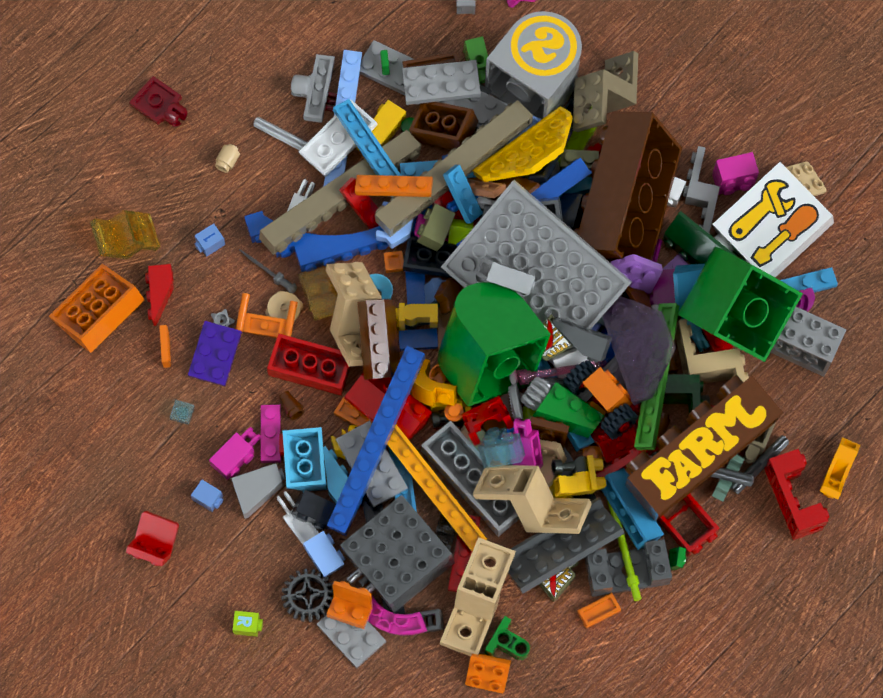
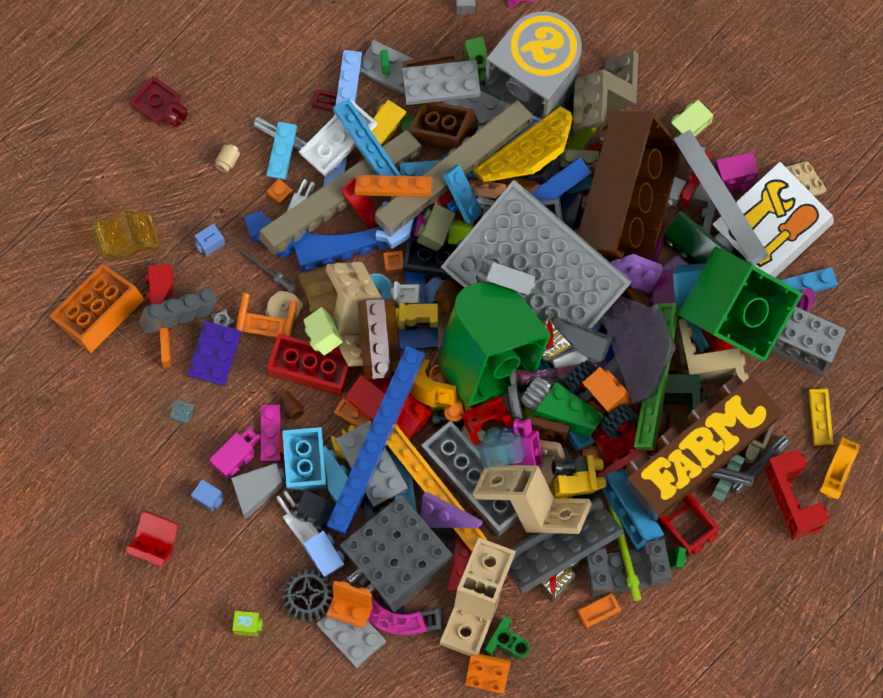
(177, 311): none -> dark grey brick
(279, 191): none -> orange plate
(282, 151): none -> medium azure plate
(314, 87): light grey plate -> none
(322, 331): none -> yellowish green brick
(406, 293): none -> white bracket
(441, 514): none -> medium lavender wing
(687, 193): none -> red plate
(694, 118): none -> yellowish green brick
(721, 197): none -> light grey tile
(820, 417): none -> yellow tile

